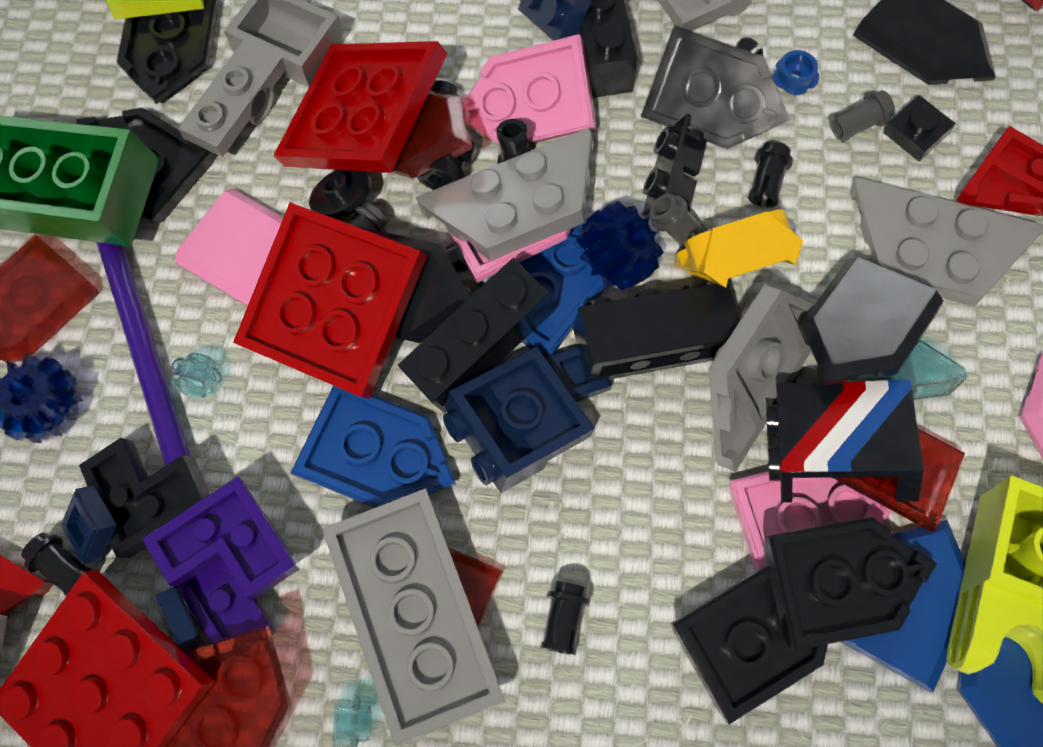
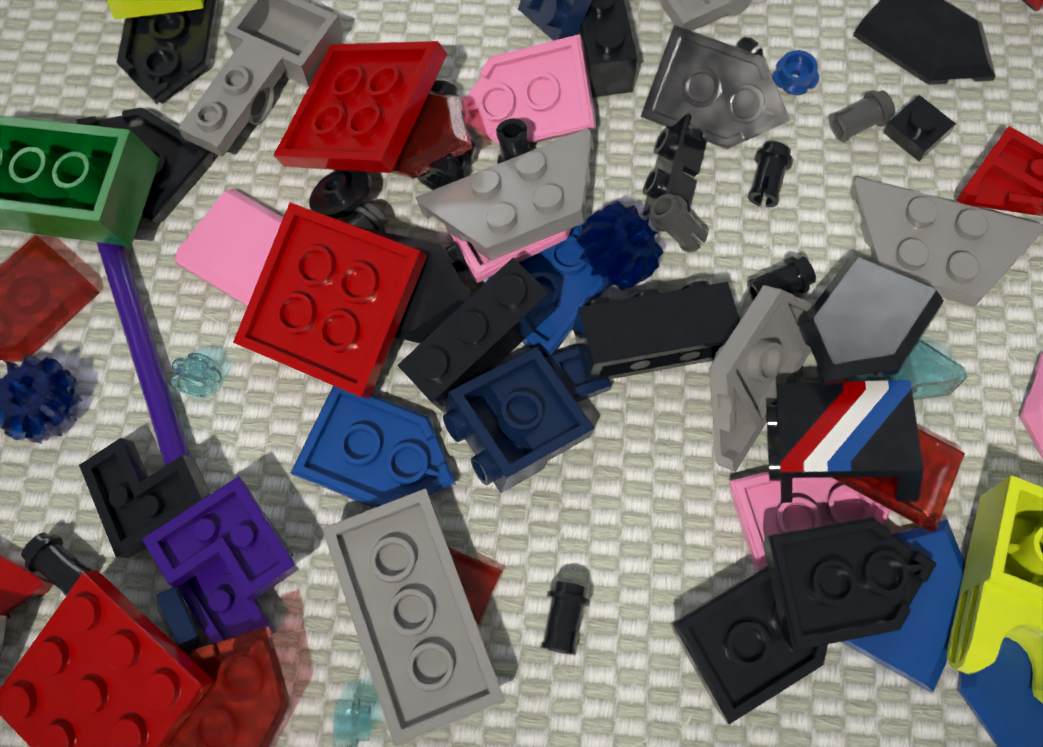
(88, 524): dark blue tile -> none
(740, 247): yellow slope -> none
(791, 277): none -> black pin

